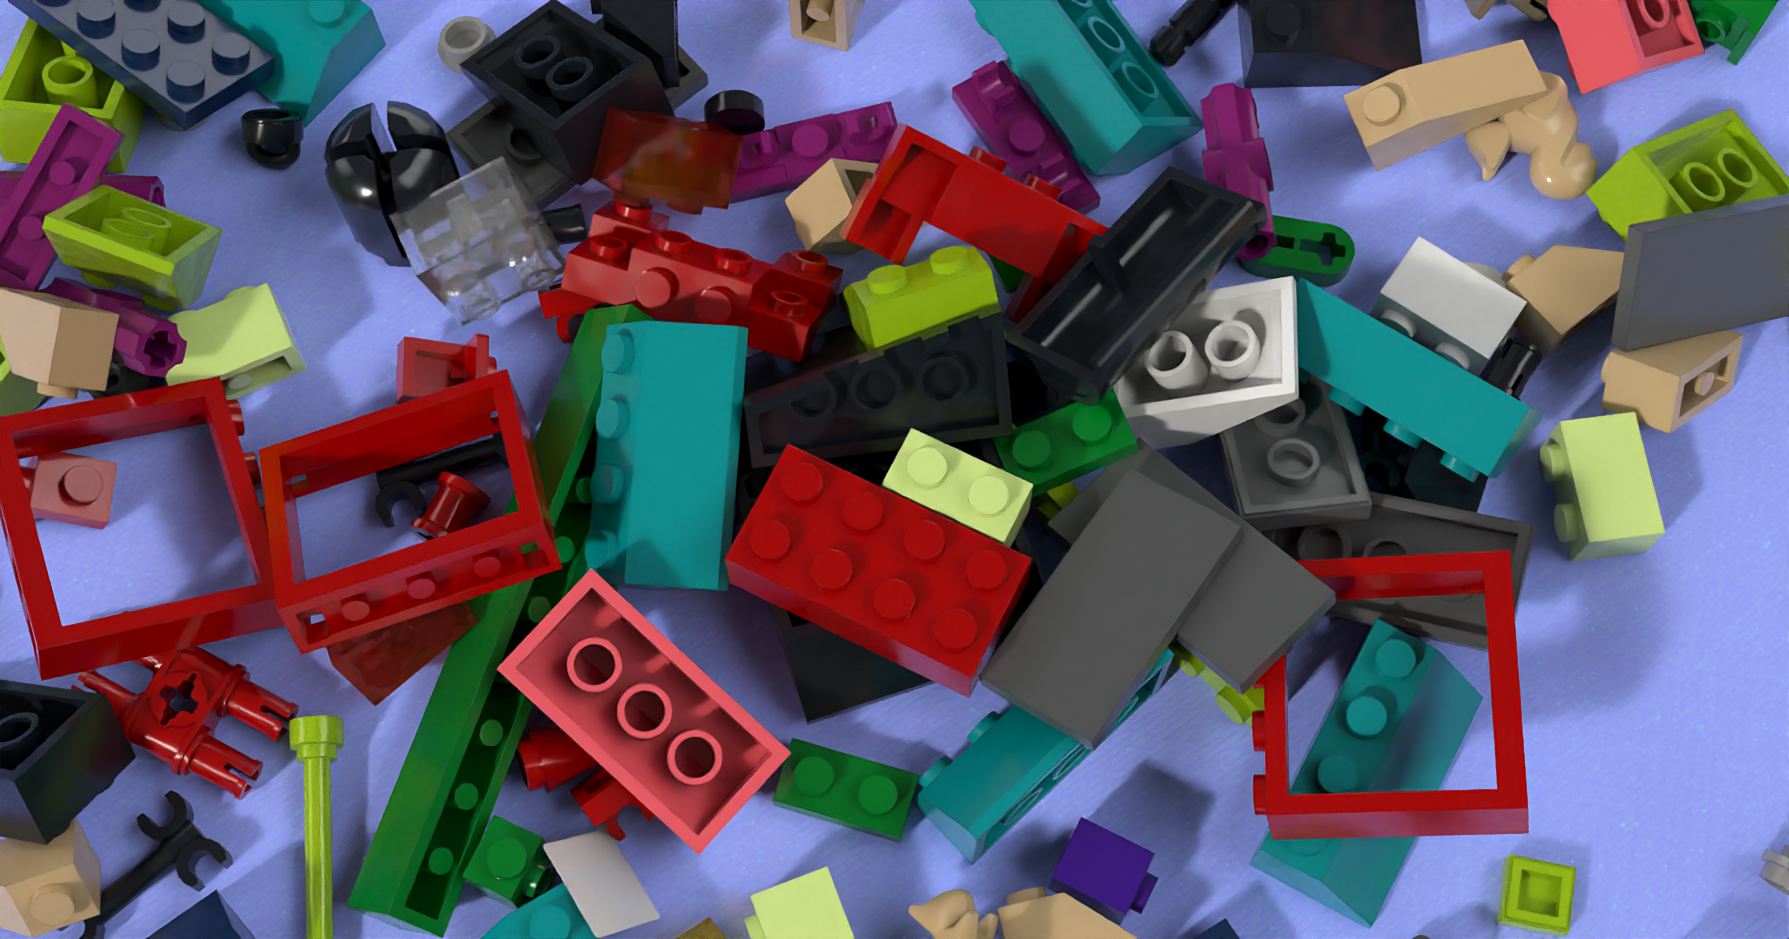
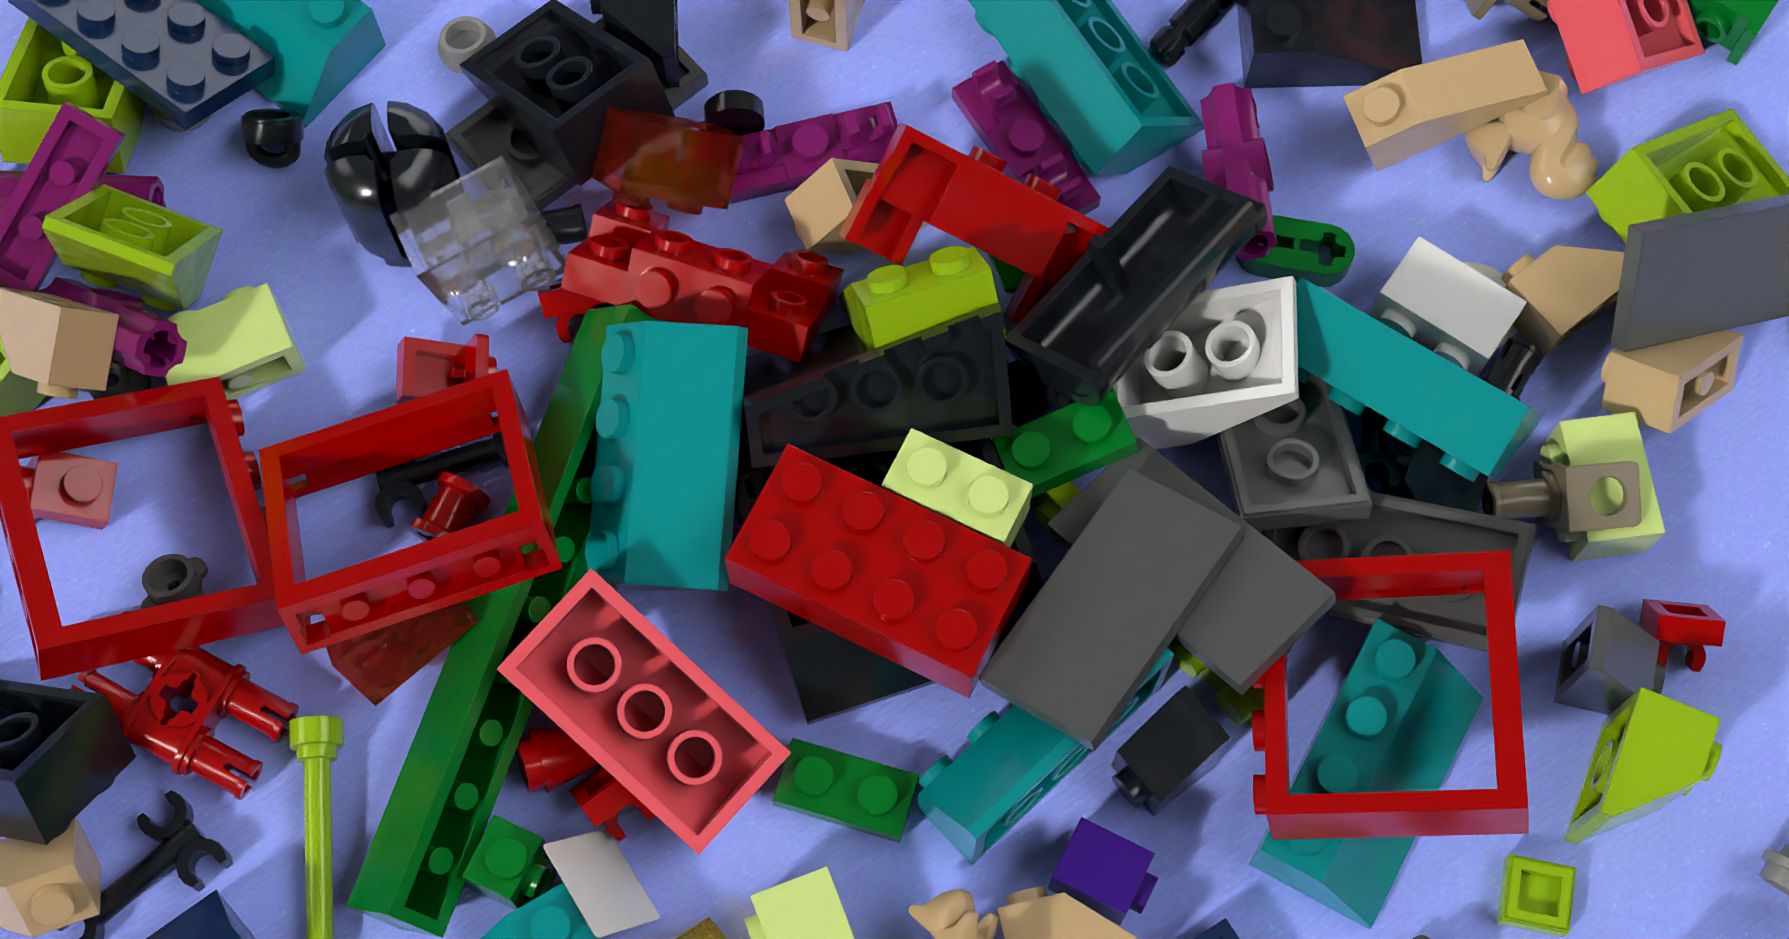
(172, 572): none -> dark grey plate
(1168, 753): none -> black slope
(1562, 496): none -> dark tan bracket
(1607, 663): none -> dark grey slope
(1643, 761): none -> lime slope
(1682, 625): none -> red tile

